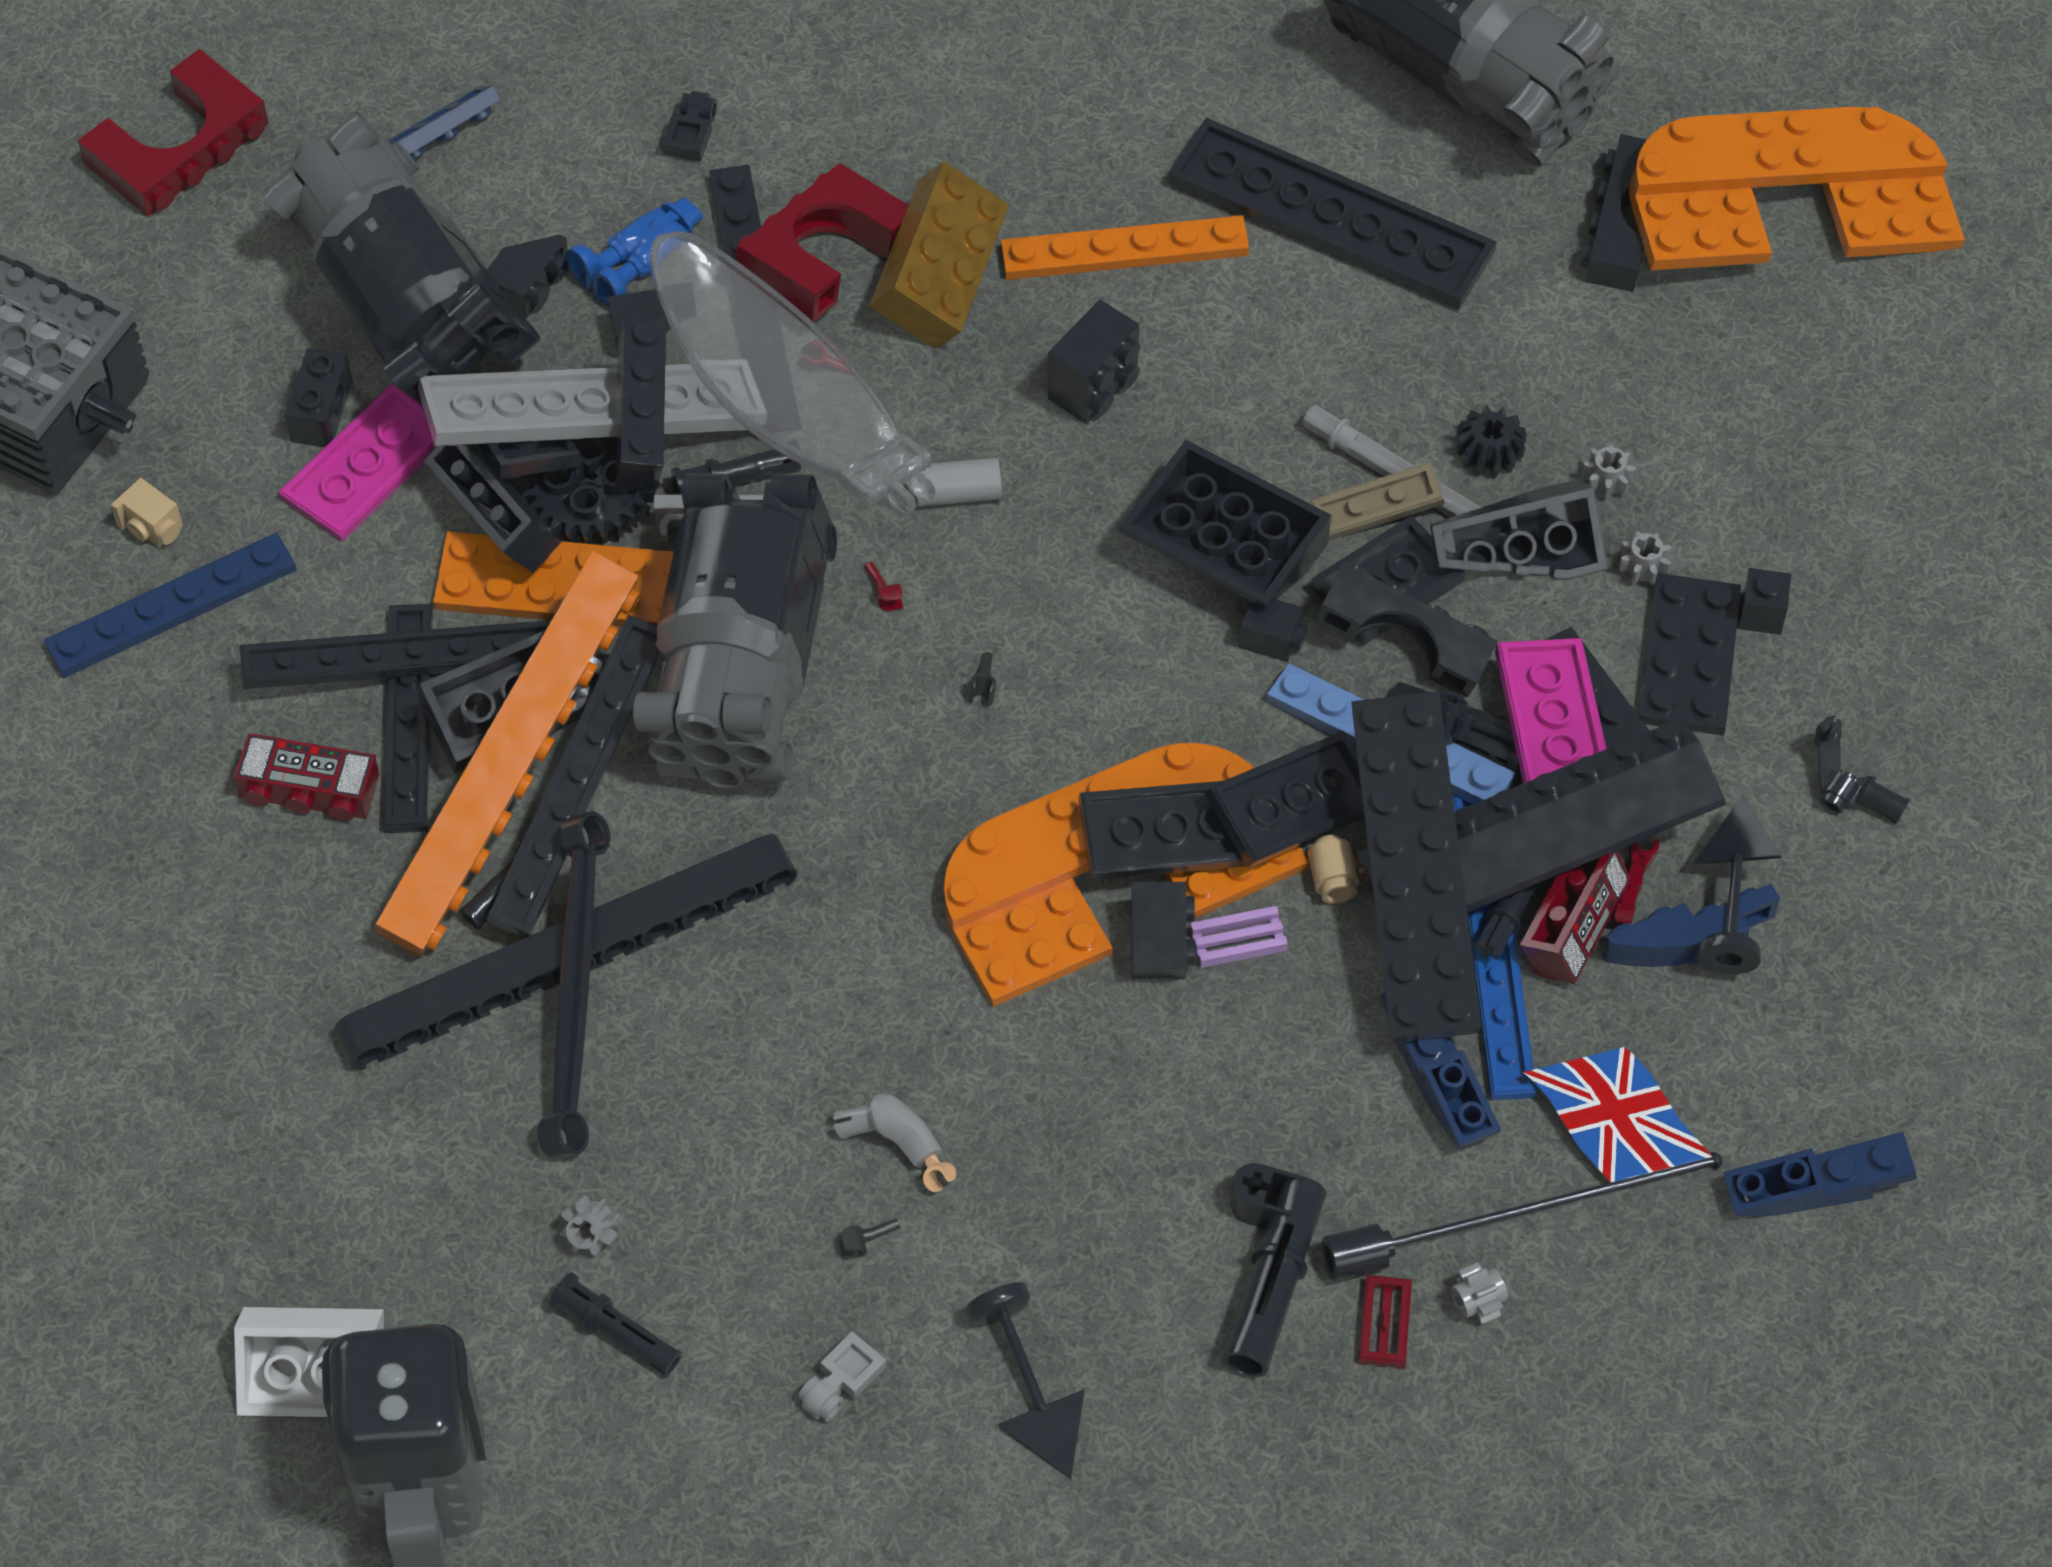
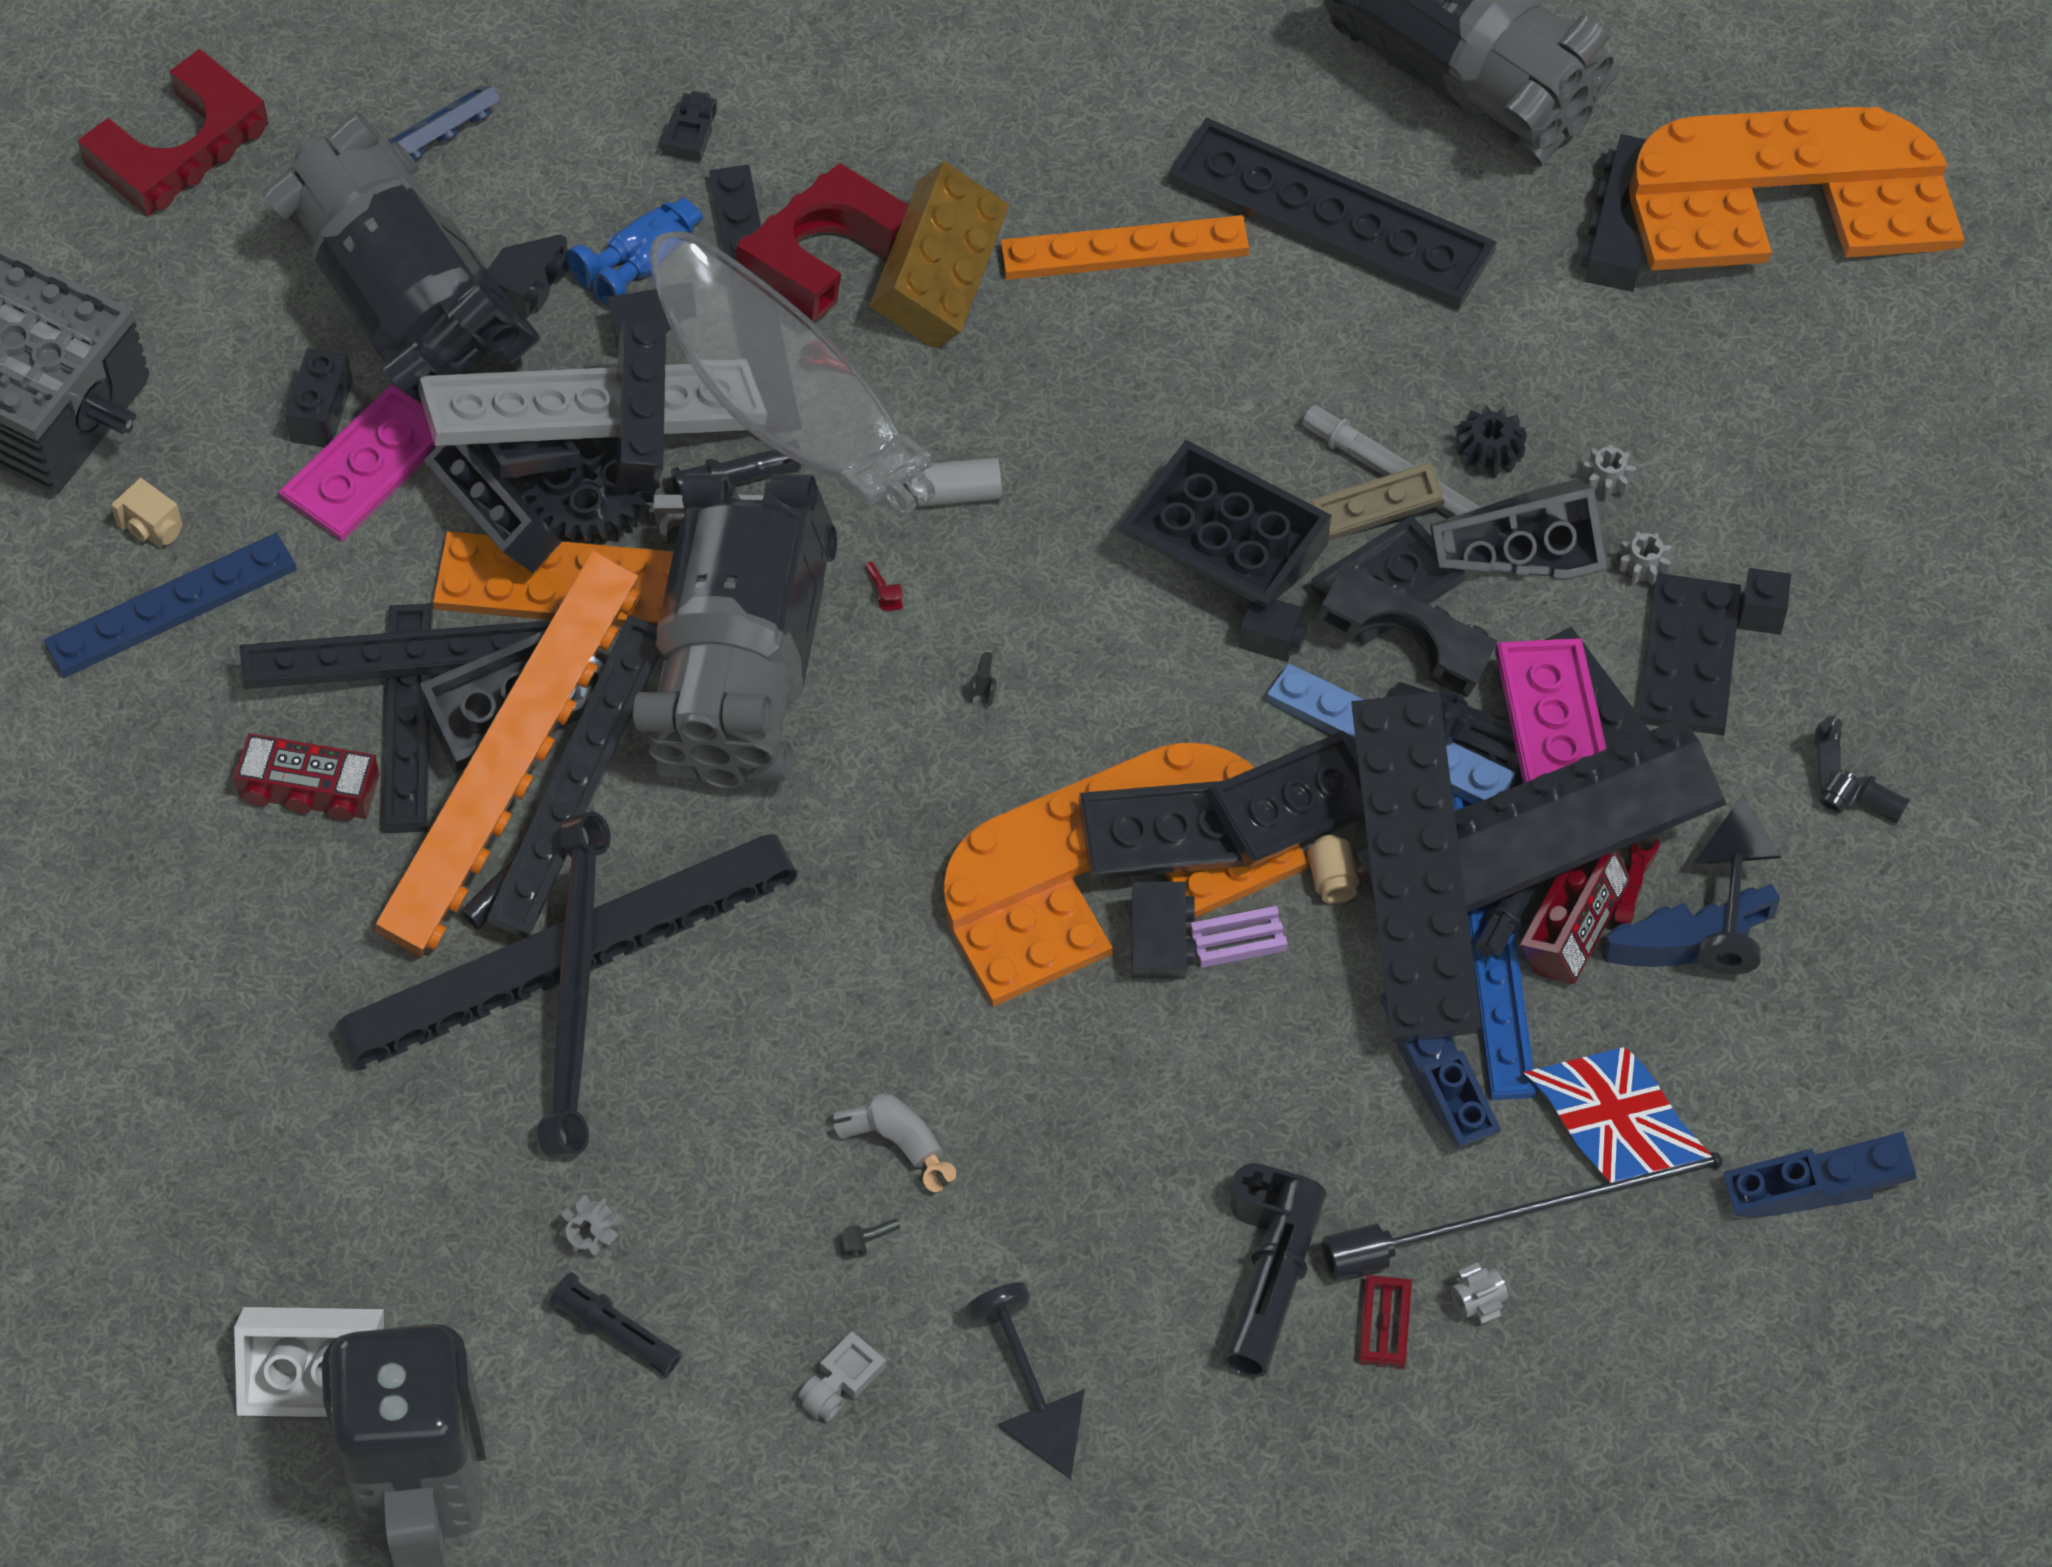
(1094, 362): black brick -> none

